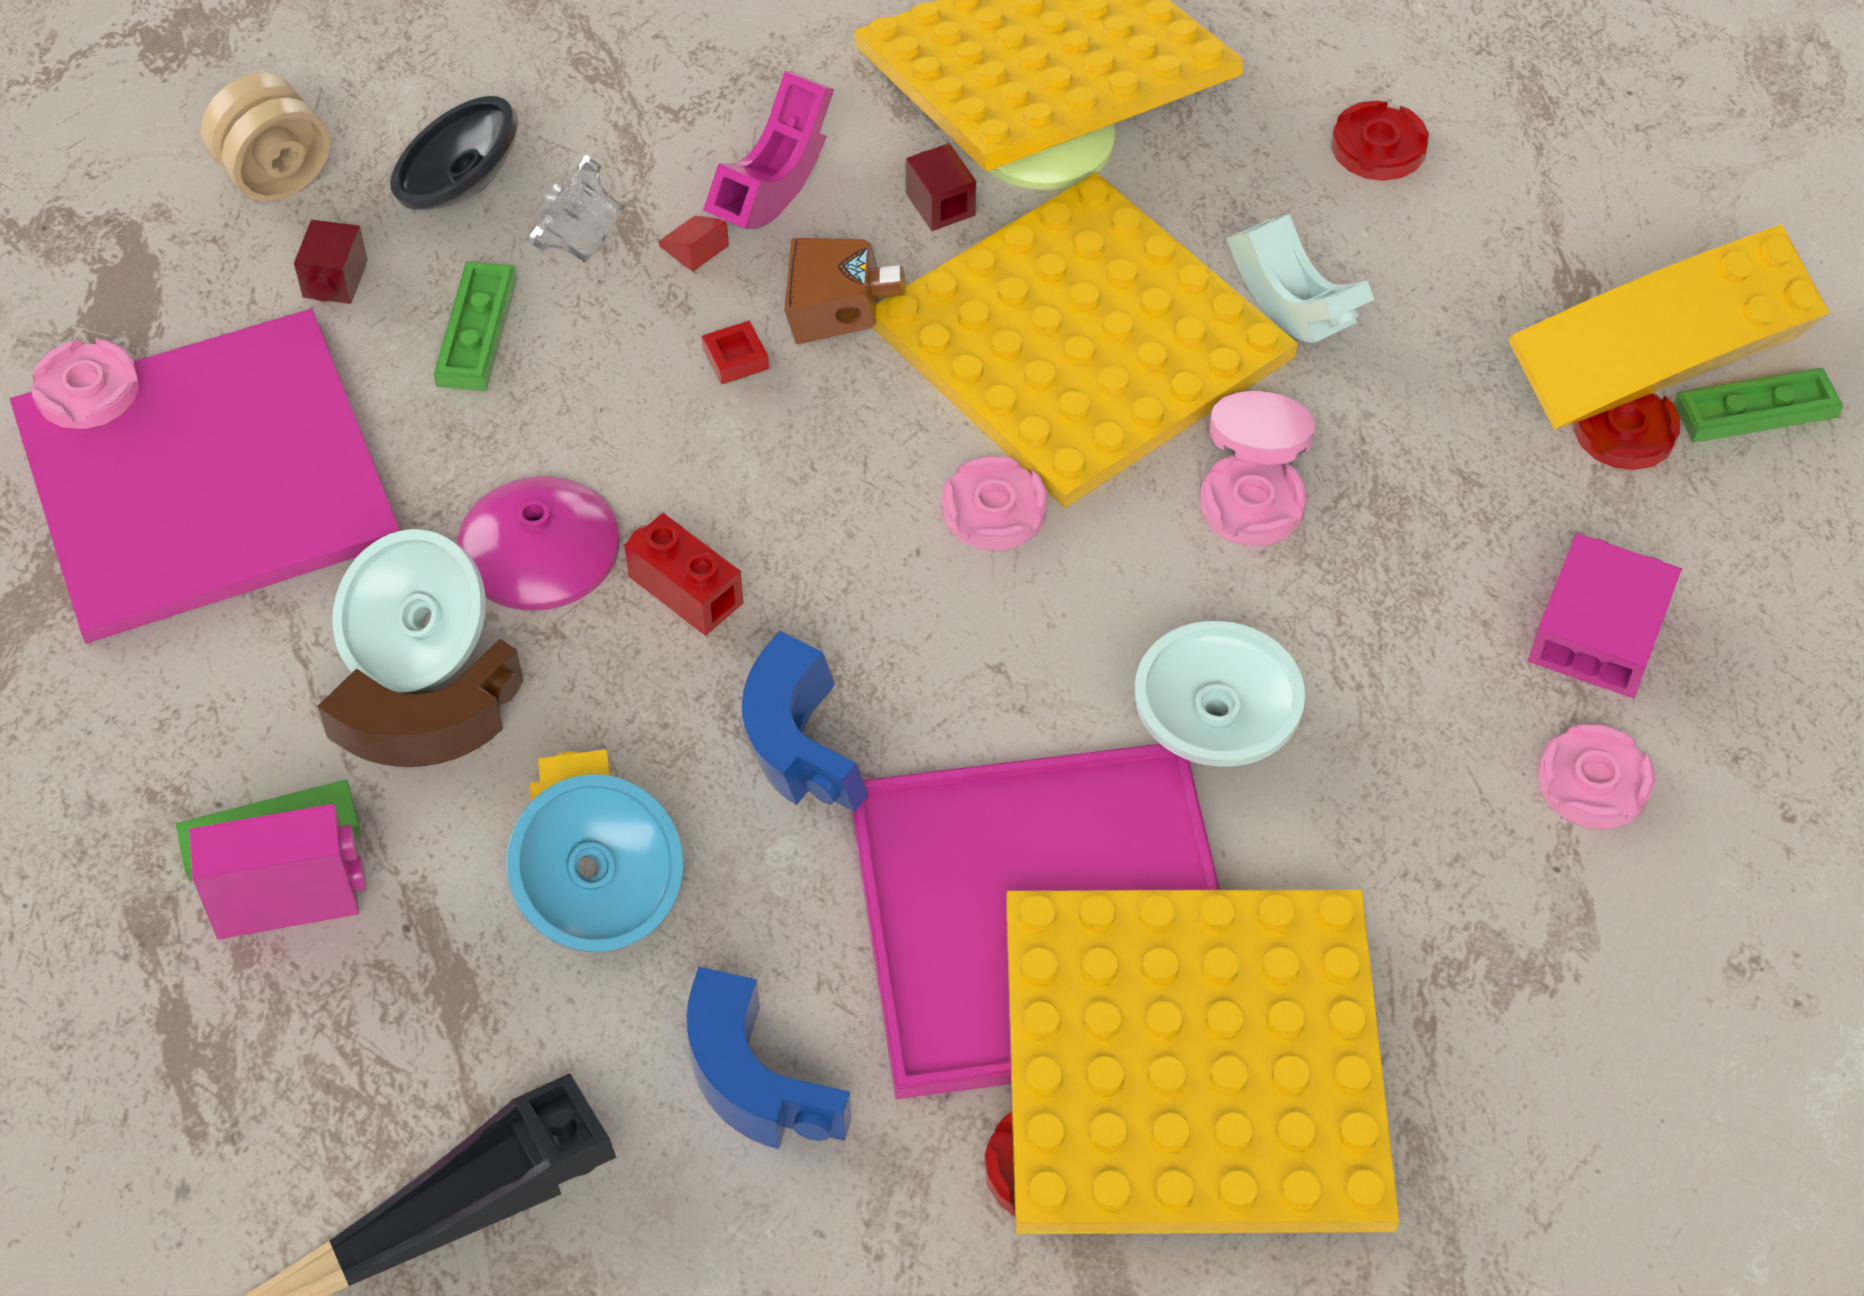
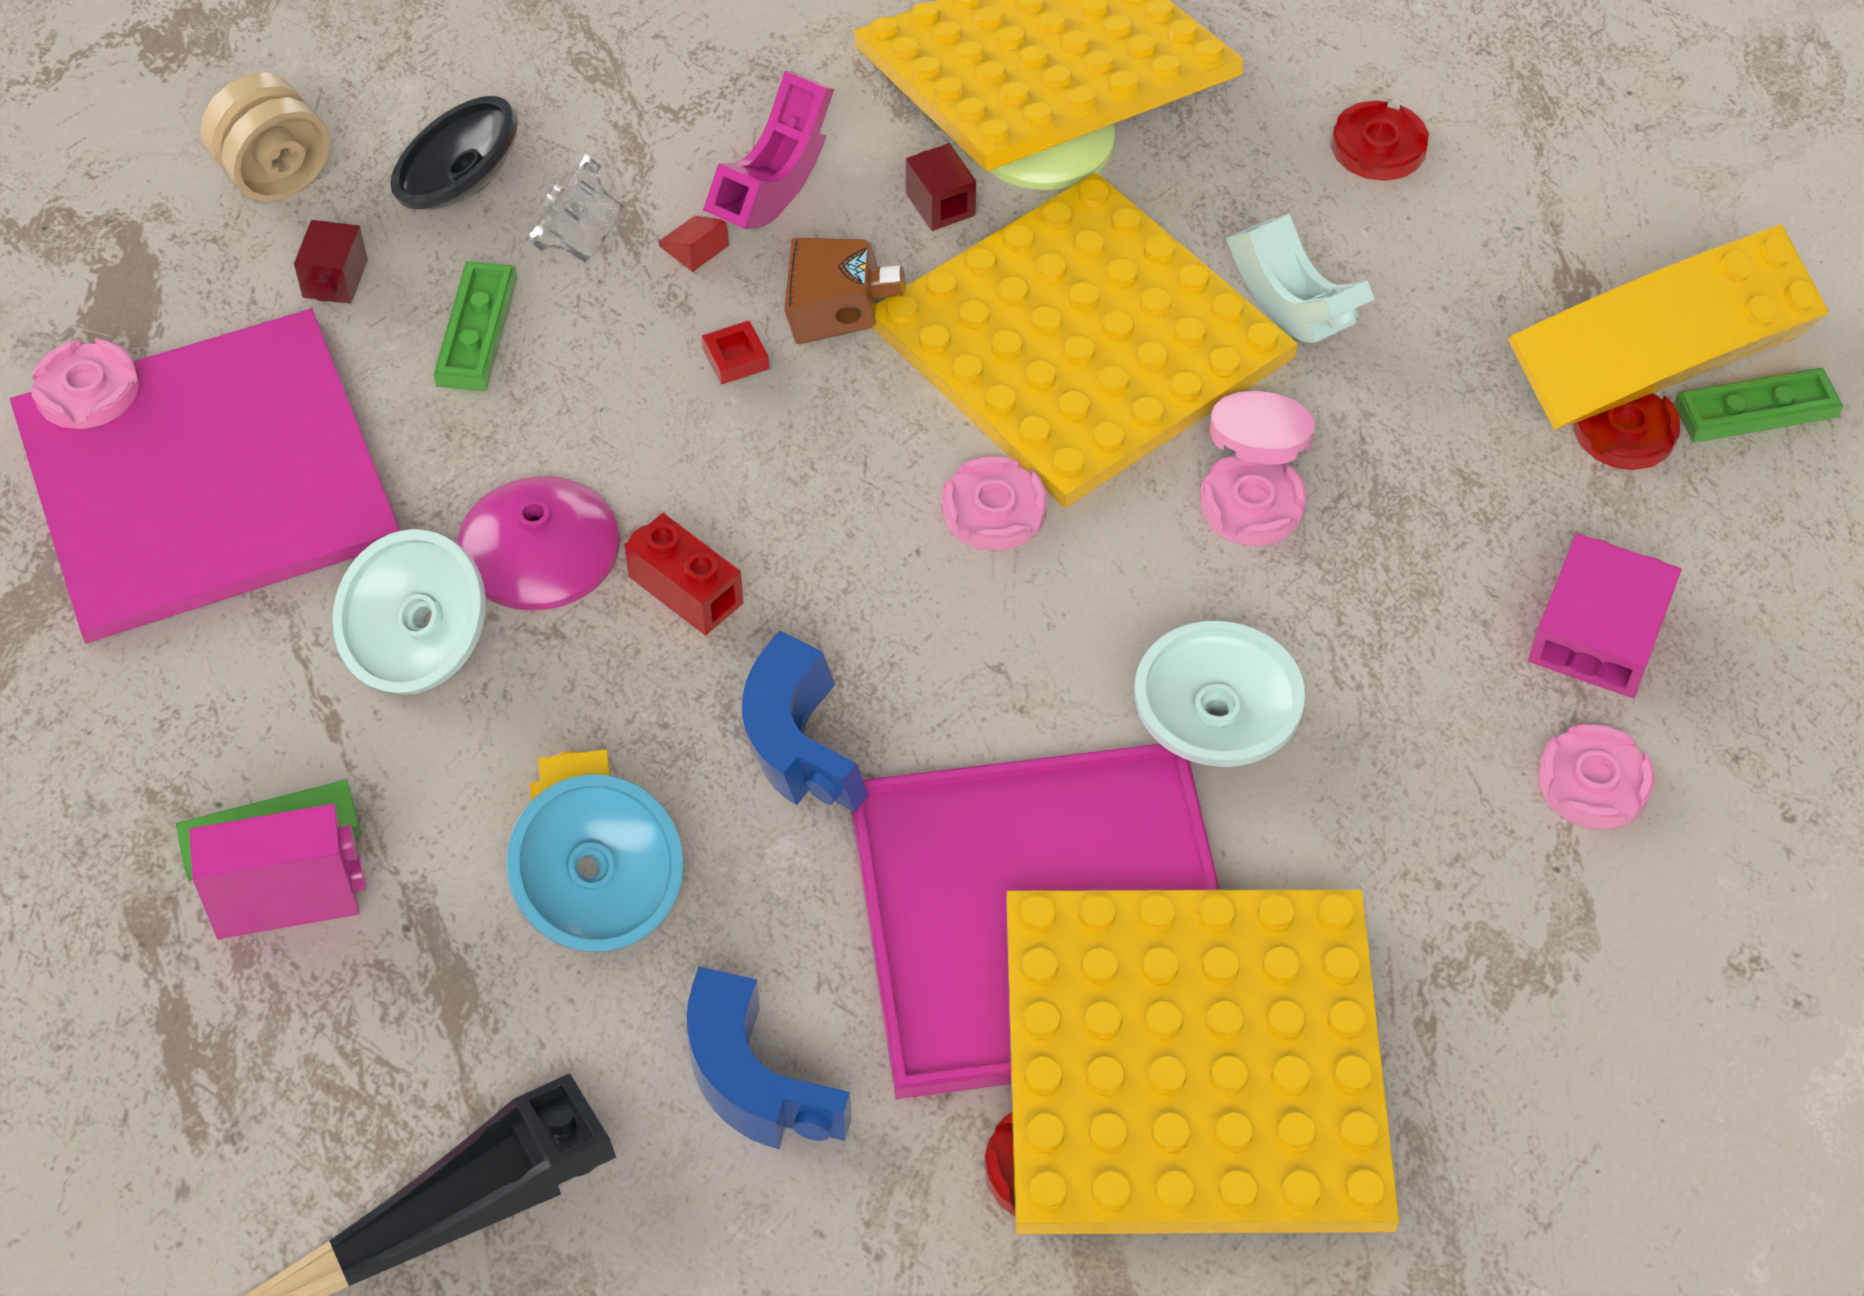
(423, 727): reddish brown arch -> none

